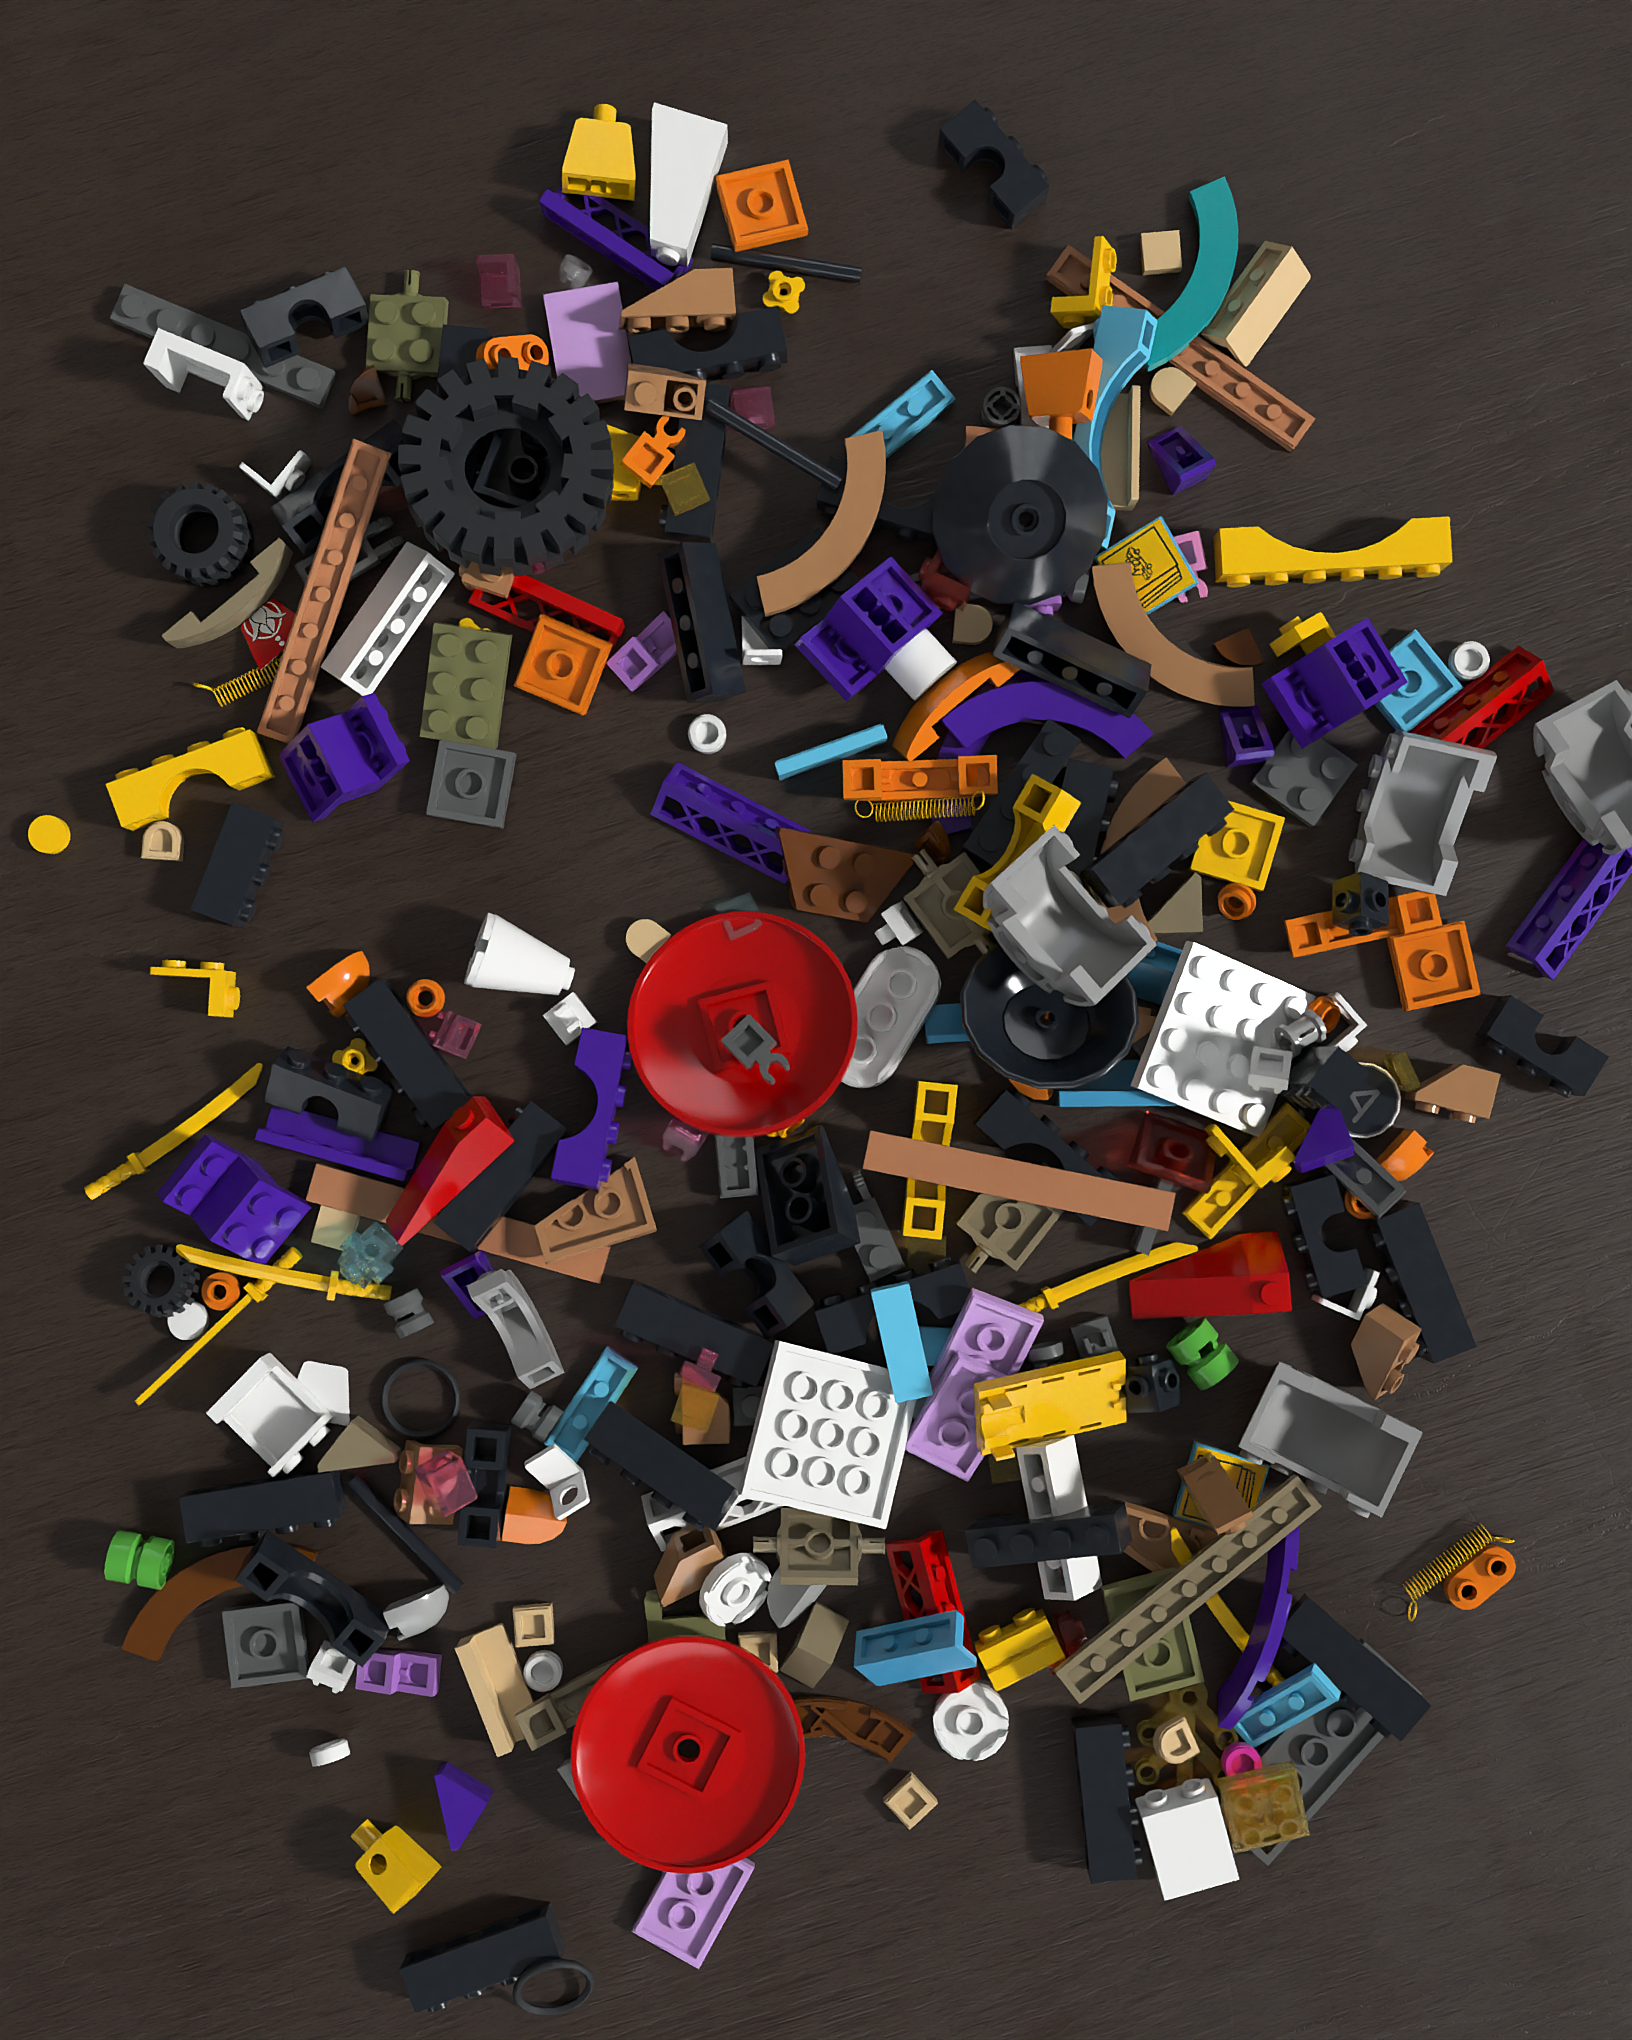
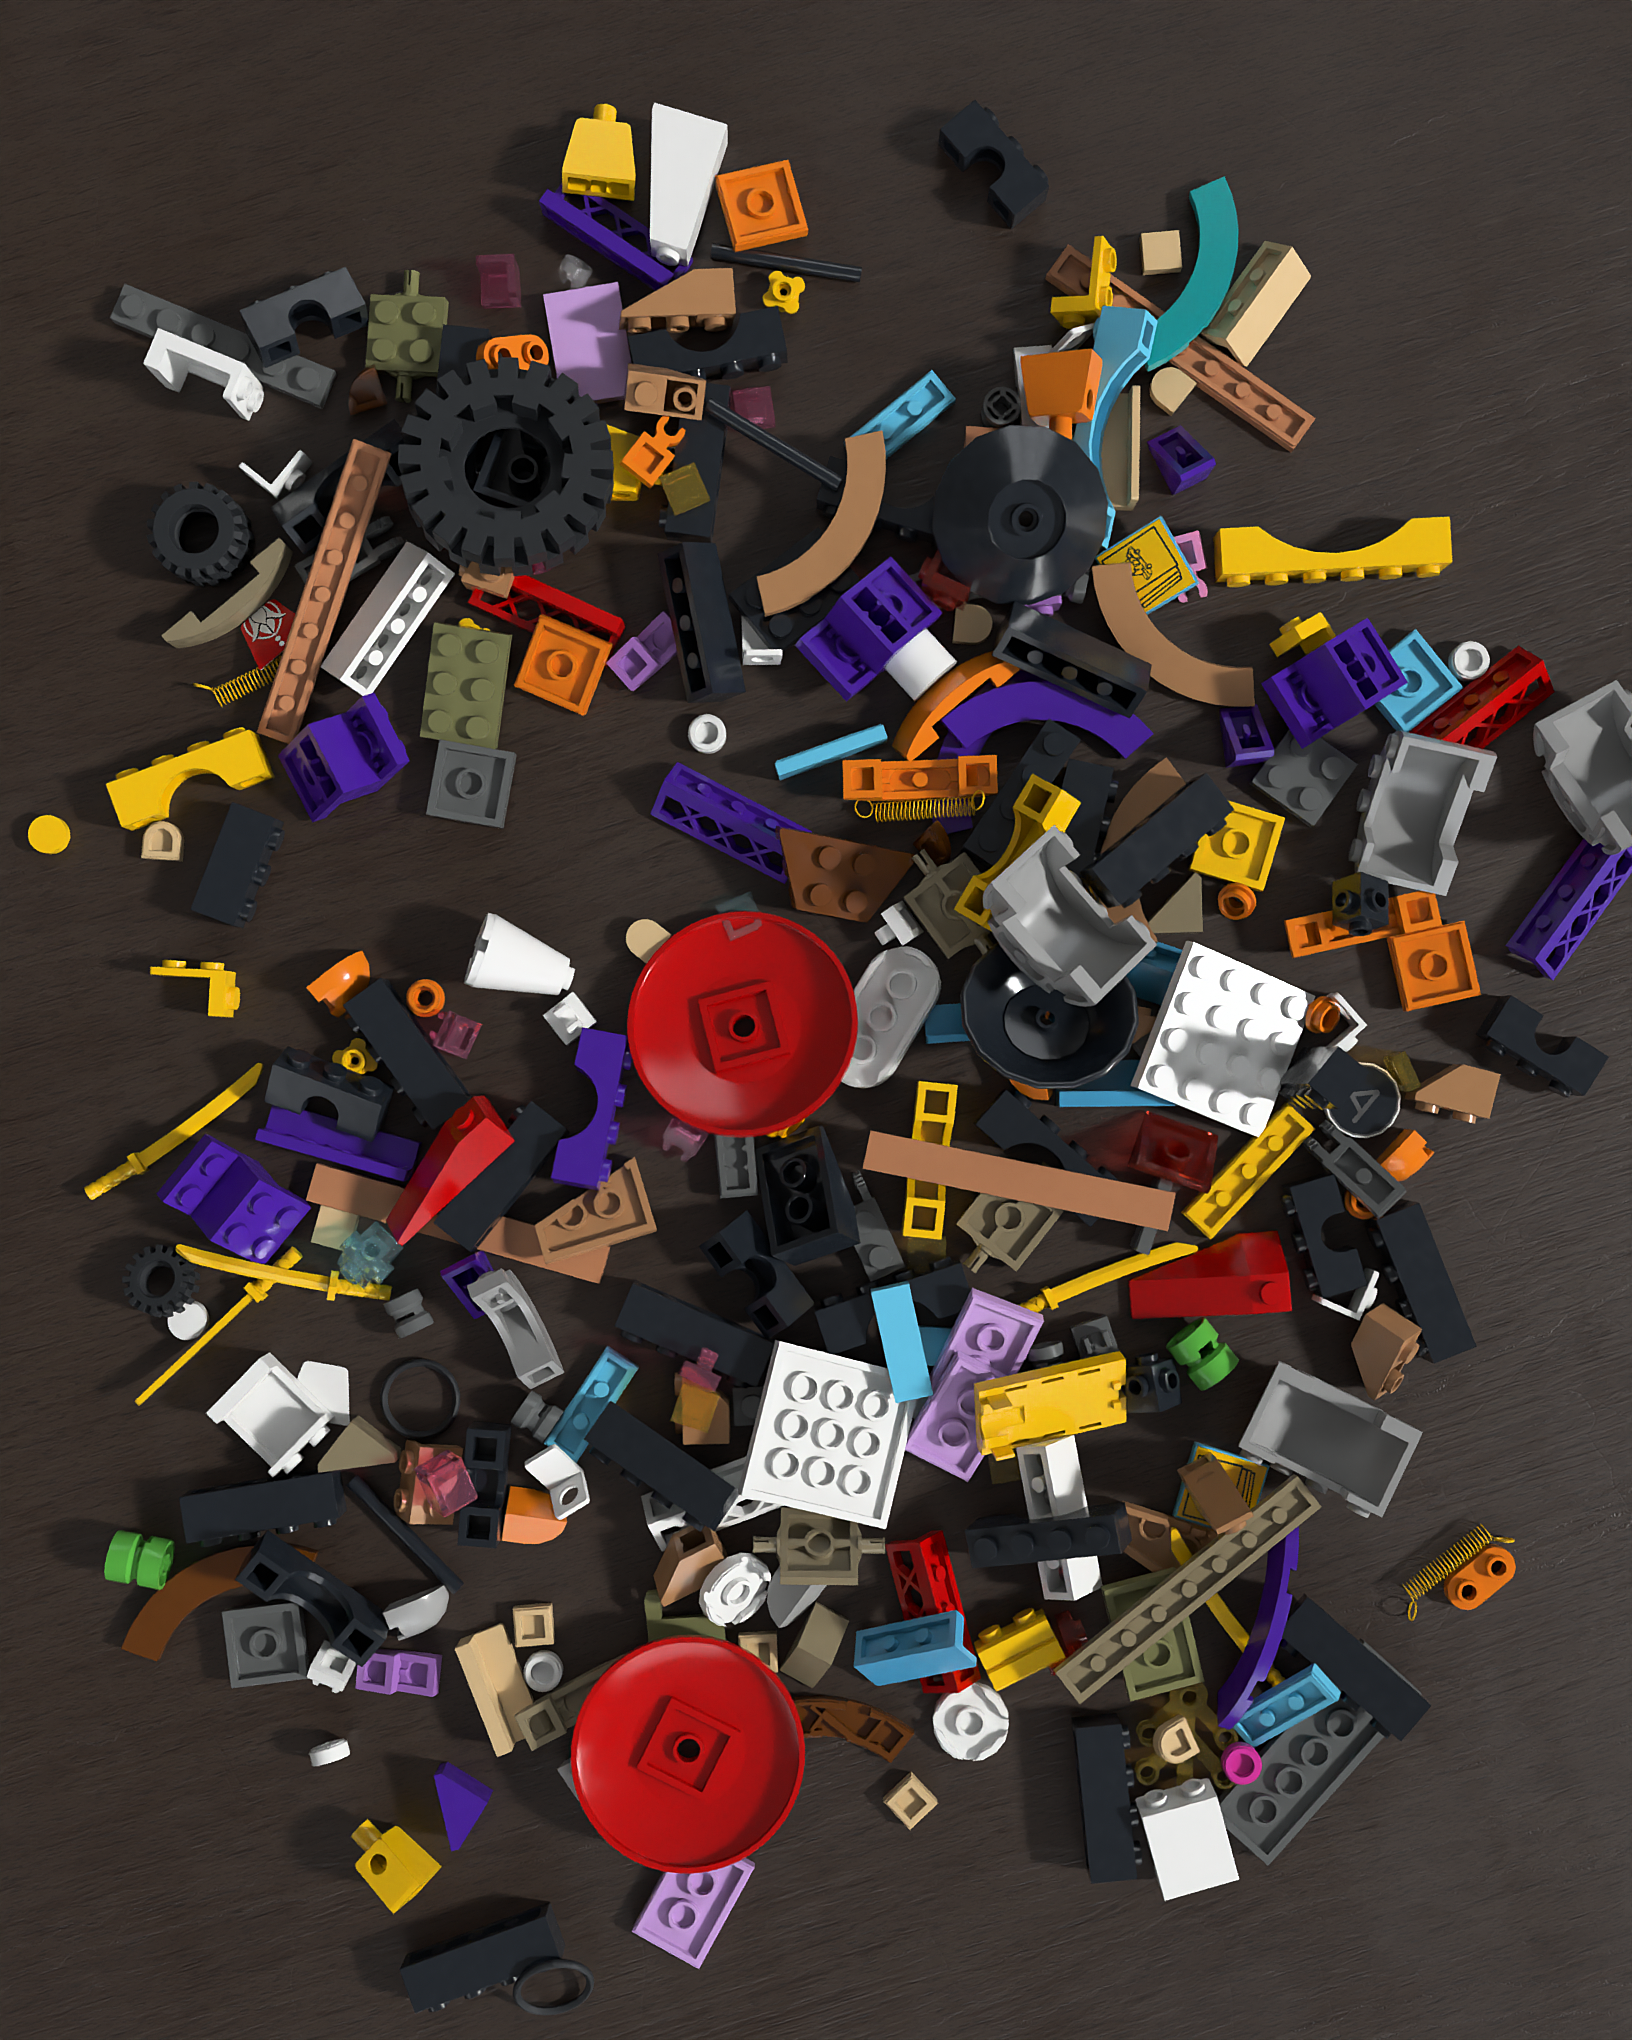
(232, 1287): orange plate -> none
(752, 1046): dark grey plate -> none
(1239, 649): reddish brown tile -> none
(1263, 1807): clear yellow tile -> none
(1270, 1068): white tile -> none
(1271, 1167): yellow bracket -> none
(1301, 1033): light grey bush -> none
(1325, 1142): dark purple slope -> none

